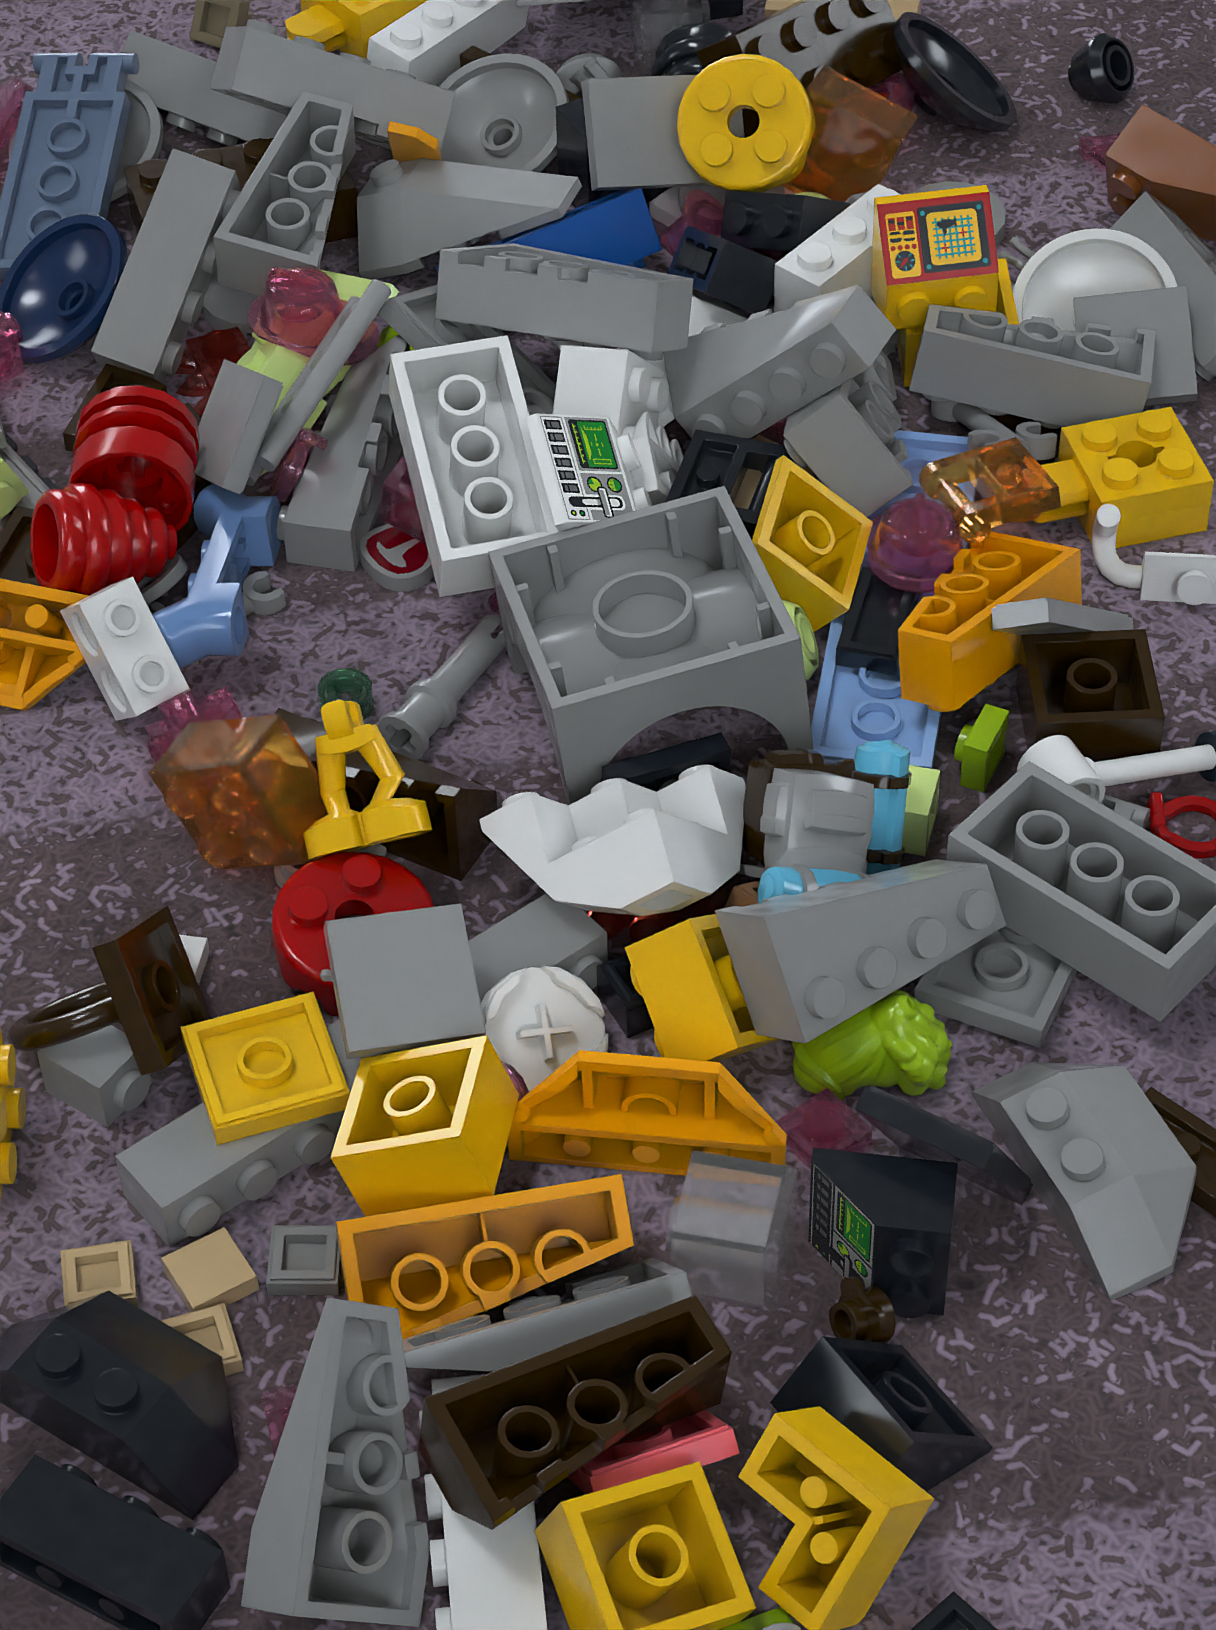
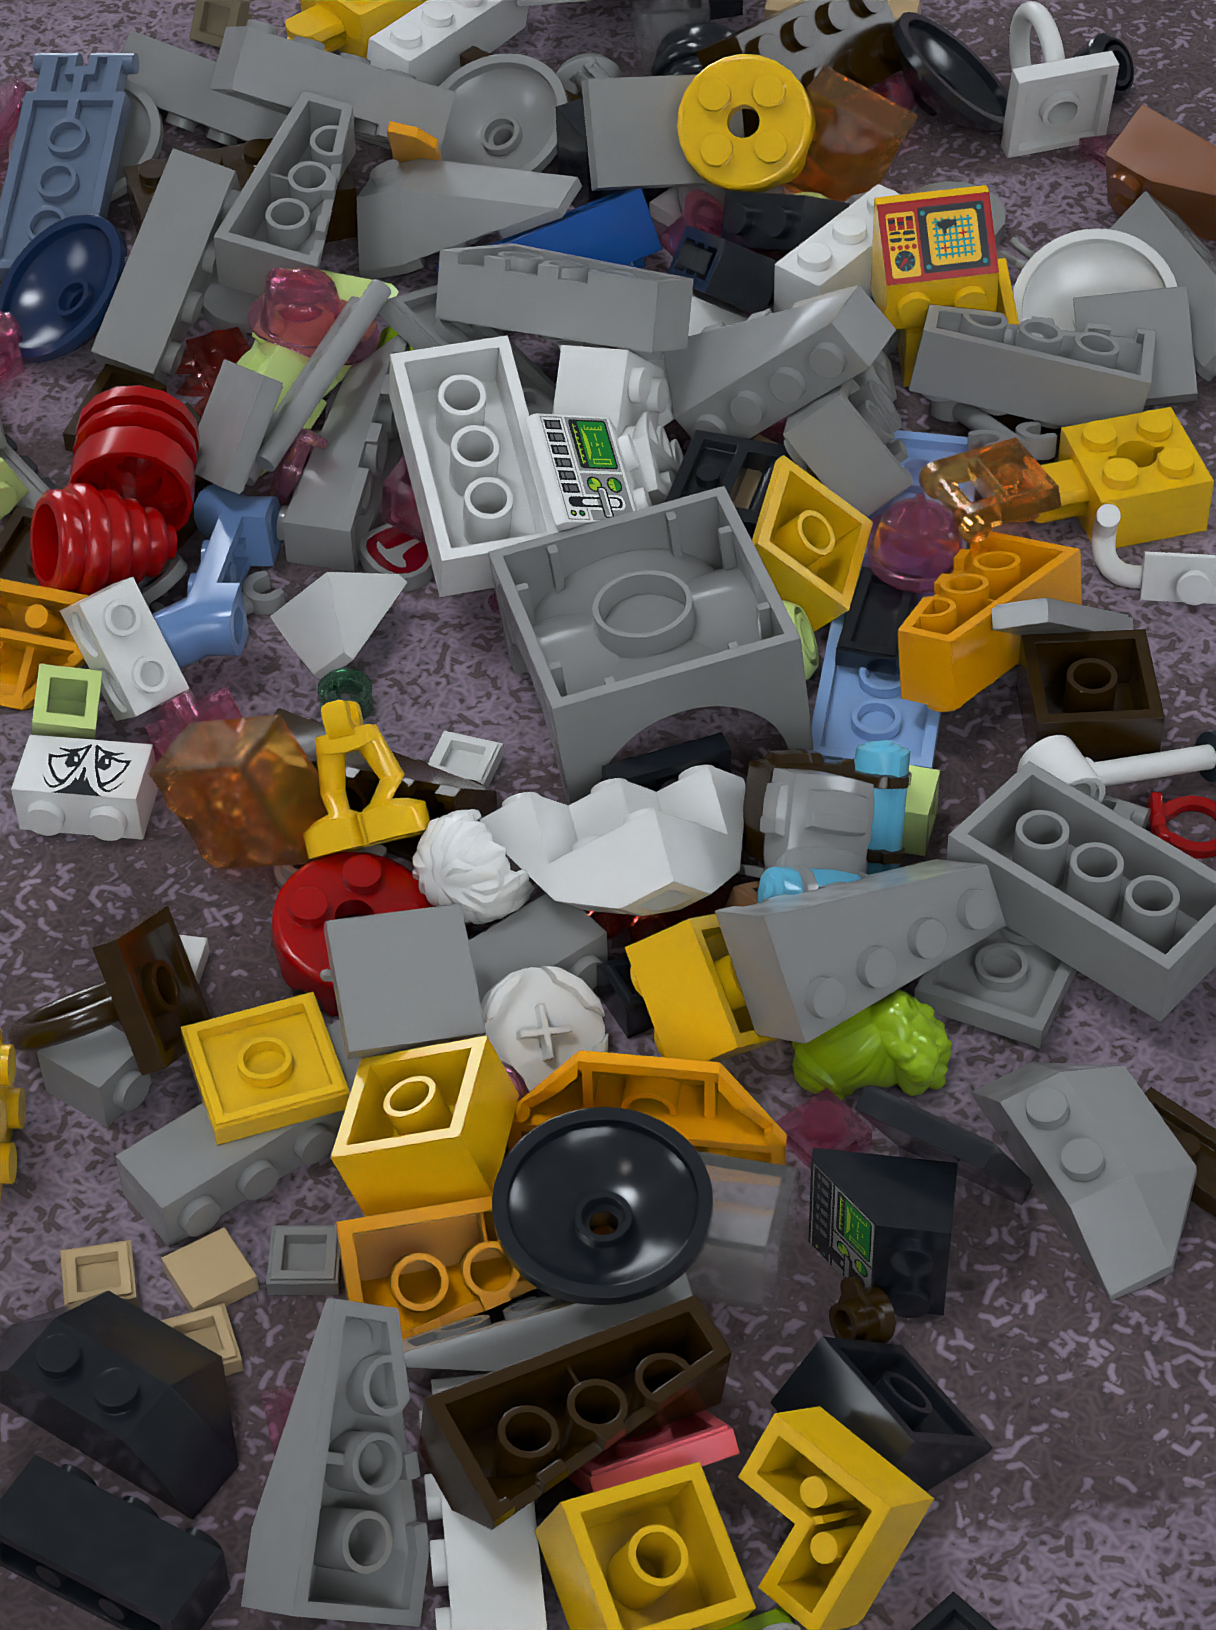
(66, 702): none -> yellowish green brick
(85, 787): none -> white brick
(336, 617): none -> white slope
(434, 701): light grey pin -> none
(465, 866): none -> white hair
(467, 757): none -> white tile
(598, 1172): none -> black dish
(982, 747): lime plate -> none
(1054, 100): none -> white tile

